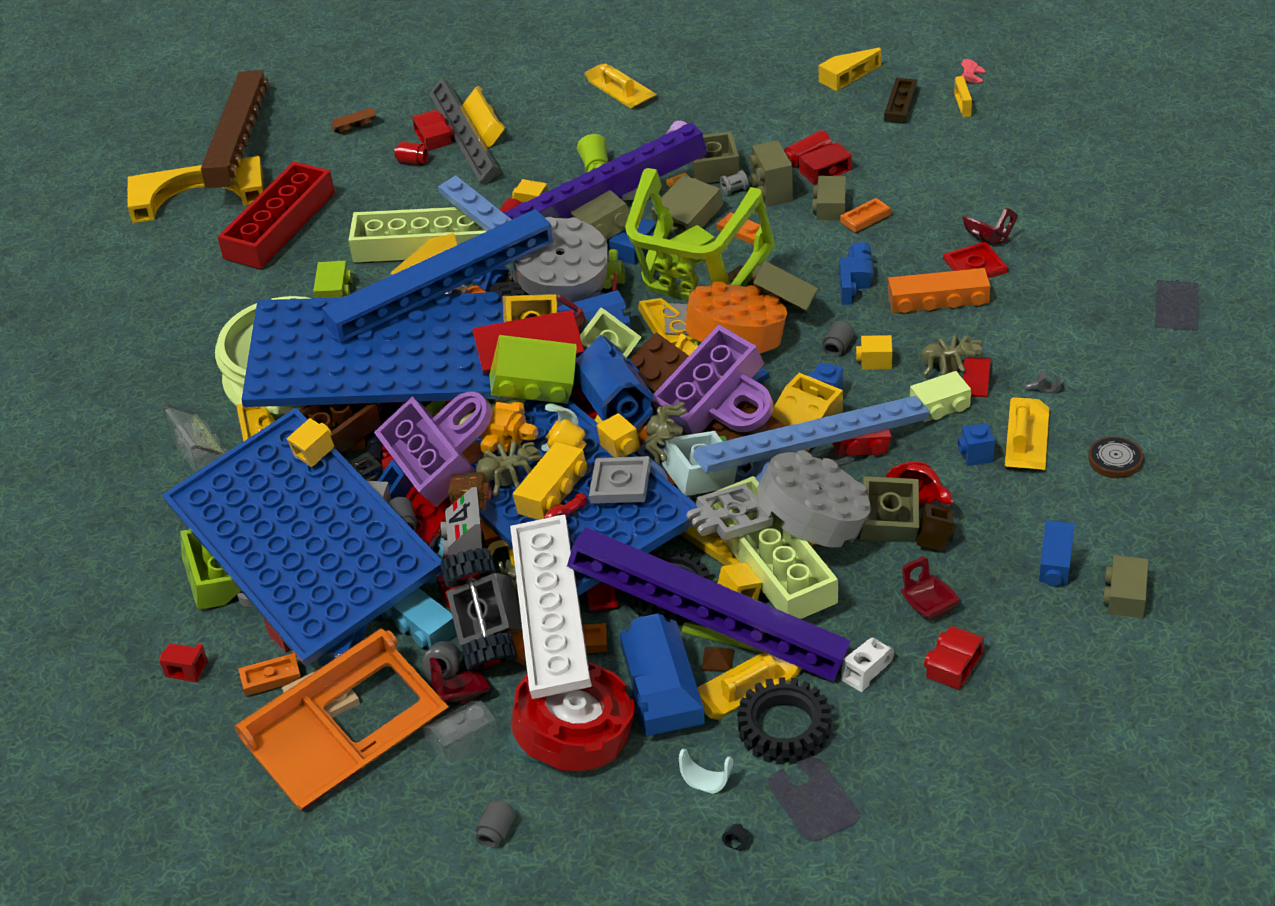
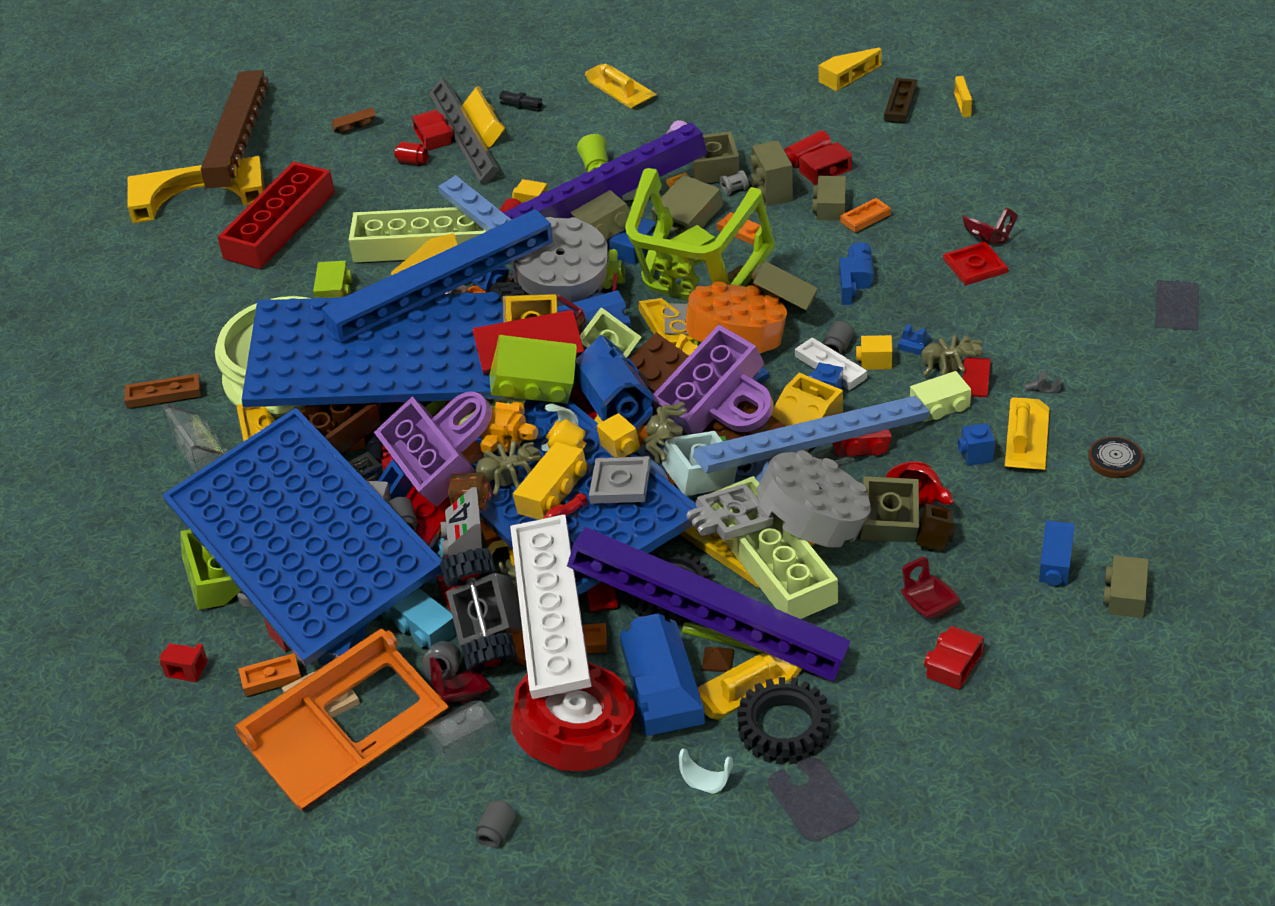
(162, 390): none -> dark orange plate
(311, 442): yellow brick -> none
(521, 100): none -> black pin
(740, 579): yellow brick -> none
(740, 832): black hinge -> none
(813, 352): none -> white plate
(865, 663): white leg -> none
(913, 341): none -> blue tile
(938, 290): orange brick -> none
(971, 67): coral piece -> none

